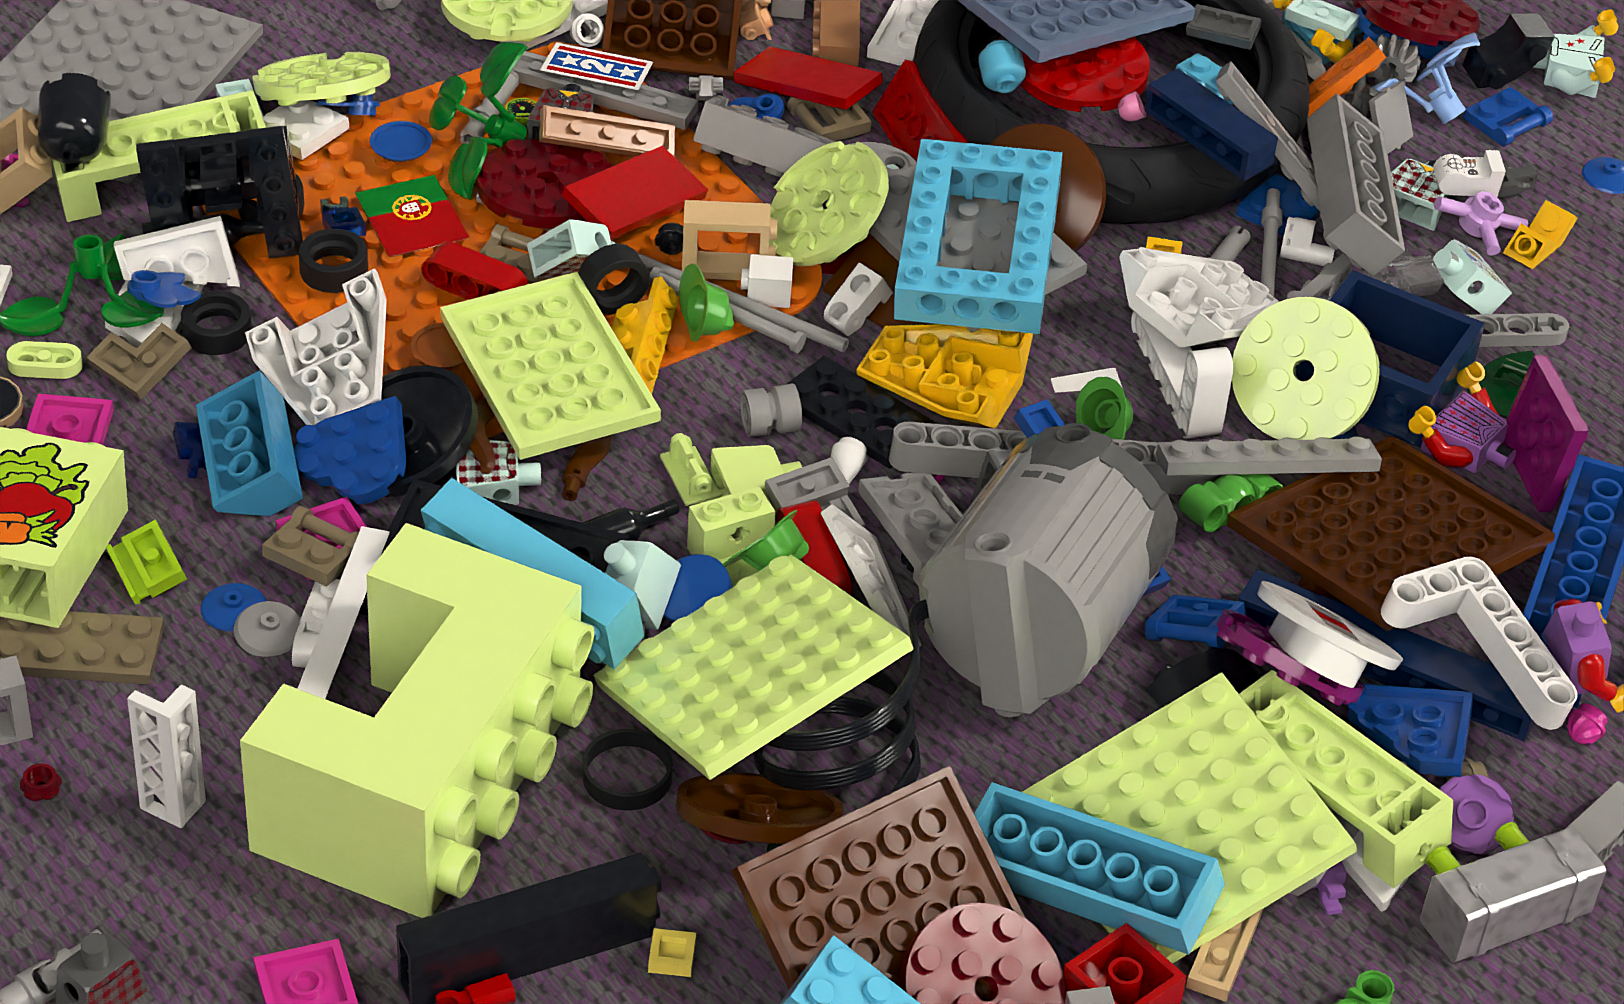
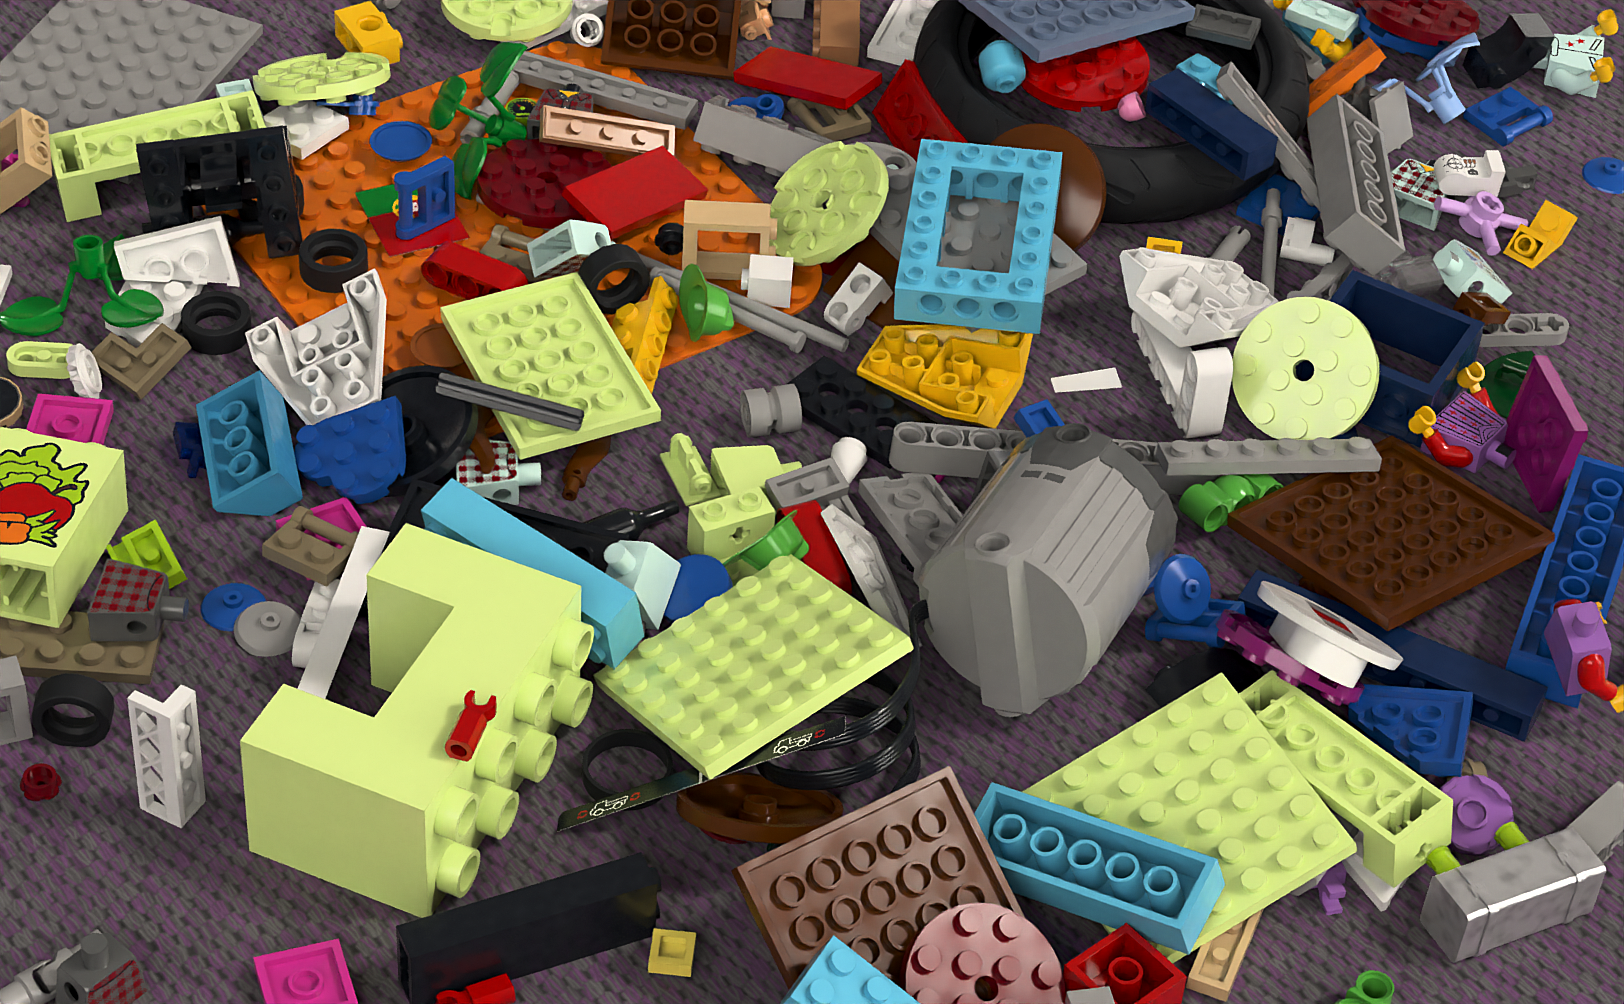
(73, 118): black cylinder -> none
(79, 691): none -> black tyre
(84, 371): none -> white gear
(132, 604): none -> dark grey torso
(161, 289): blue plate -> none
(342, 217): clear blue plate -> none
(368, 31): none -> yellow brick
(435, 197): none -> blue plate
(470, 727): none -> red bar
(509, 401): none -> black axle
(596, 66): sticker -> none
(693, 776): none -> black sticker
(705, 87): light grey hinge -> none
(1104, 406): bright green piece -> none
(1182, 589): none -> blue piece
(1401, 60): light grey gear -> none
(1481, 307): none -> reddish brown bracket
(1497, 625): white beam -> none
(1586, 724): dark pink plate -> none

